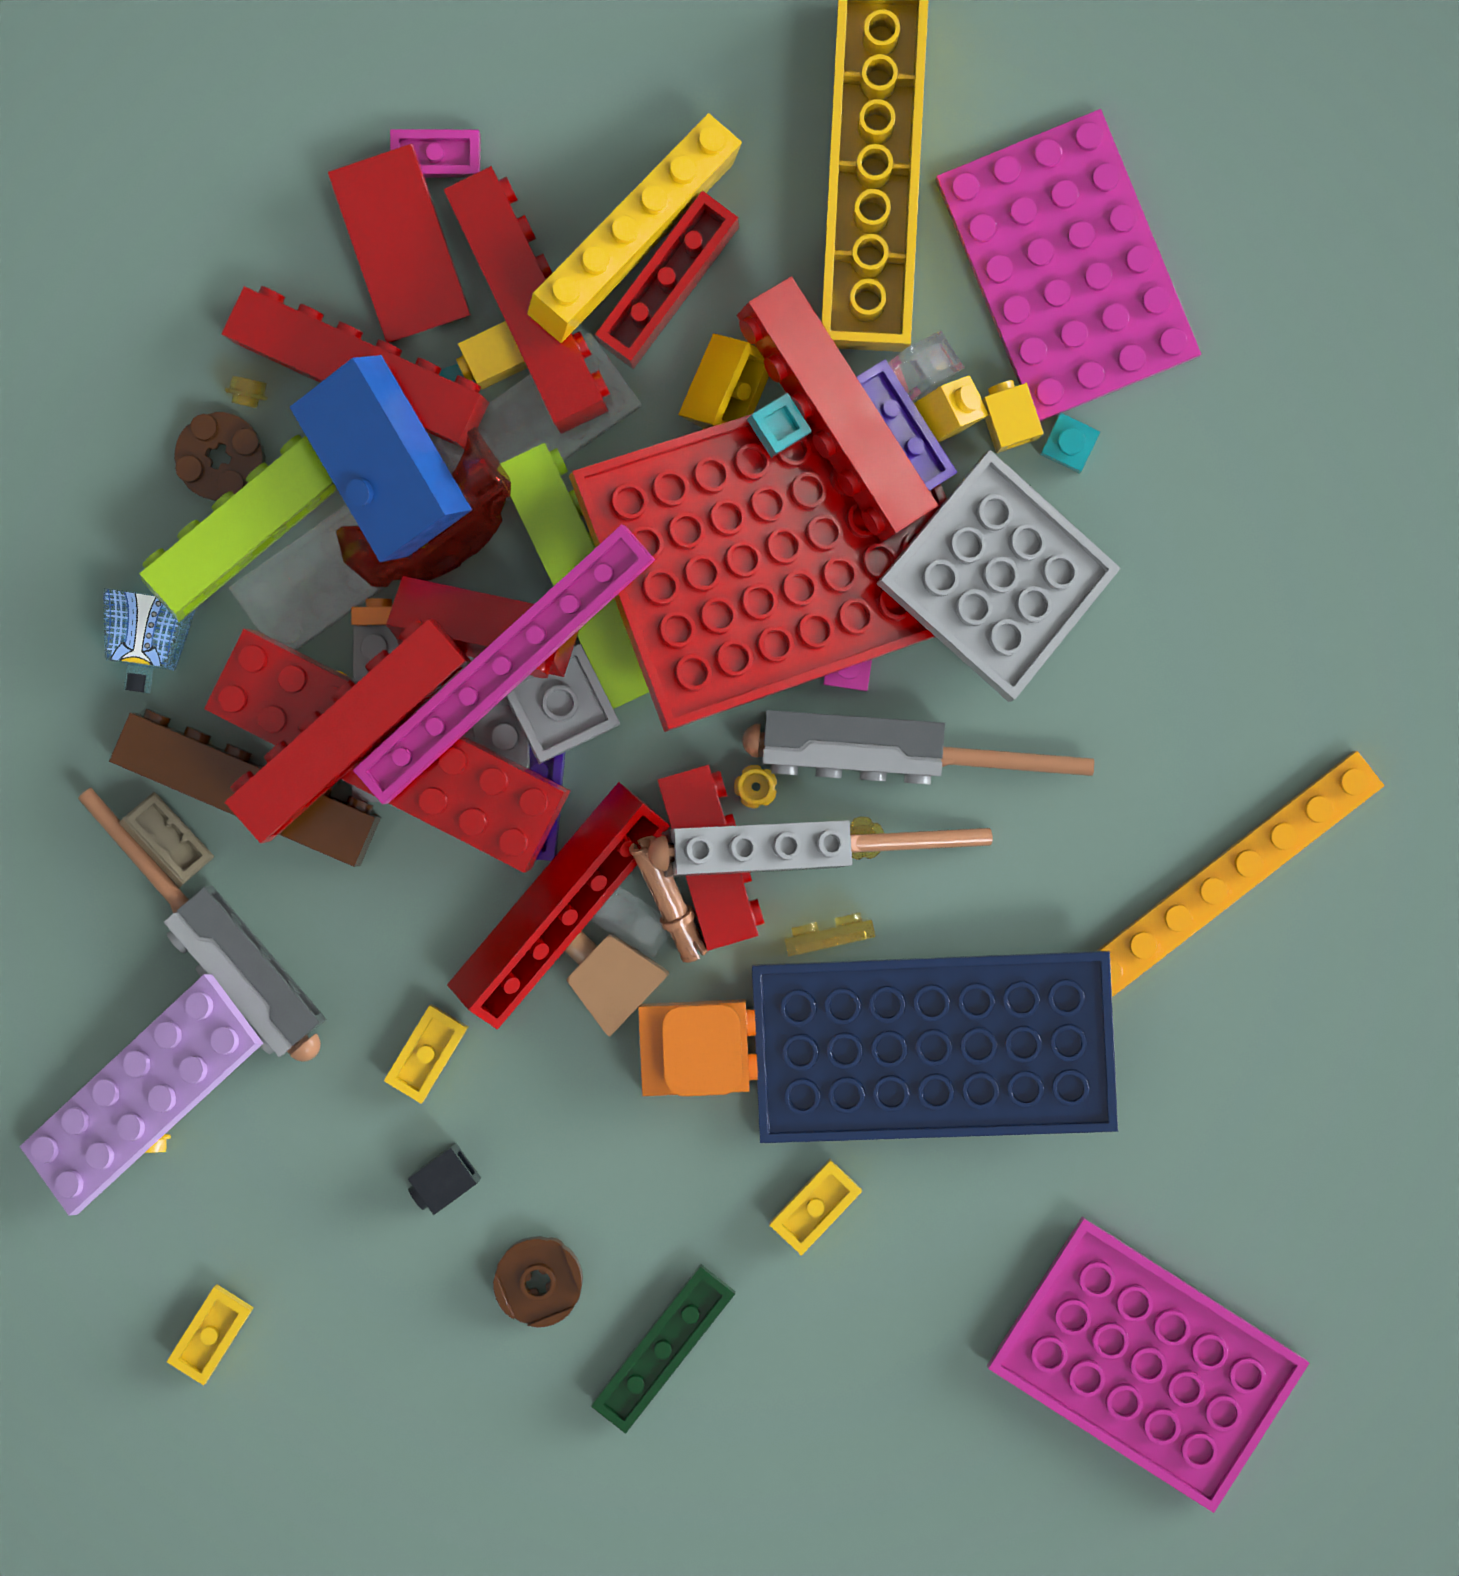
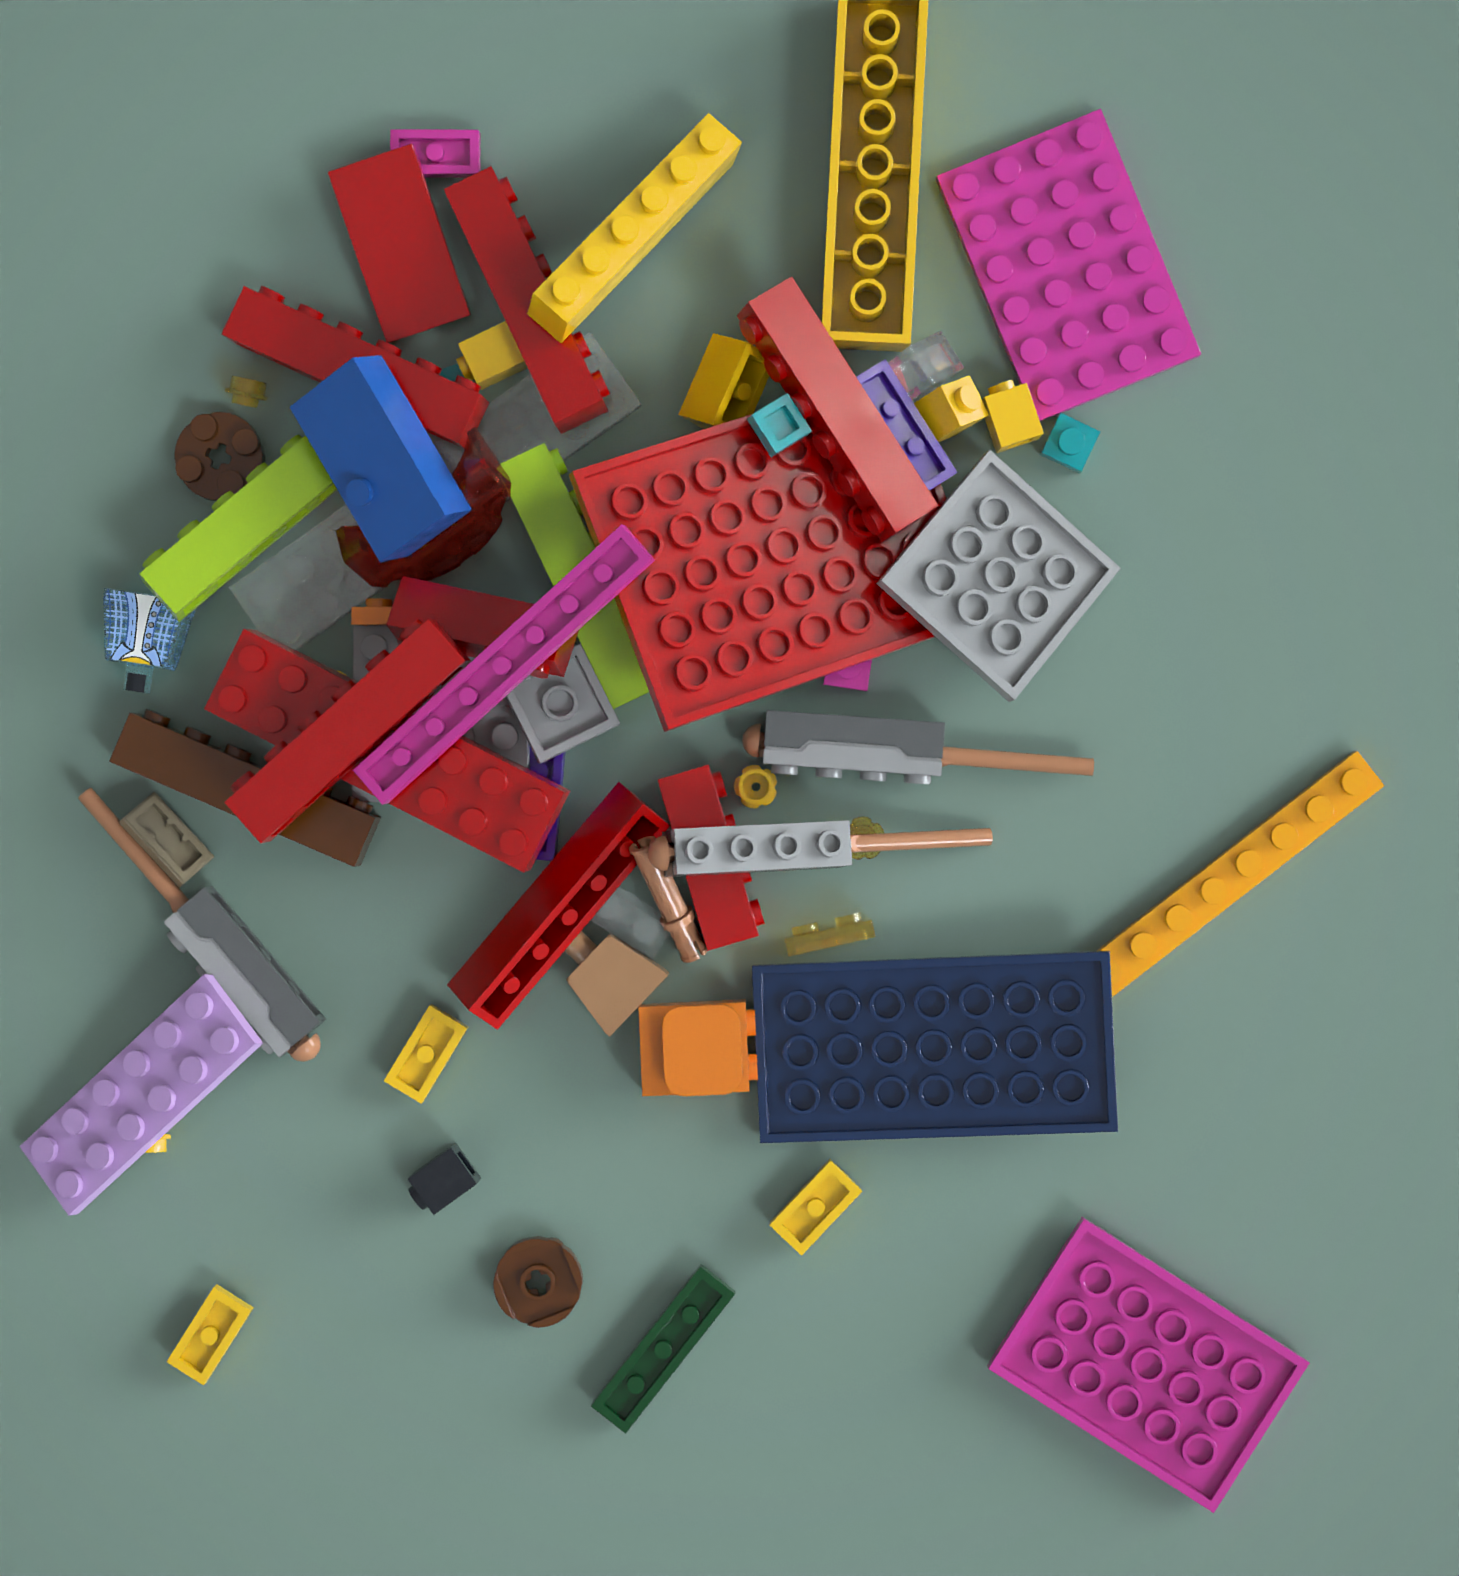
(667, 279): red brick -> none

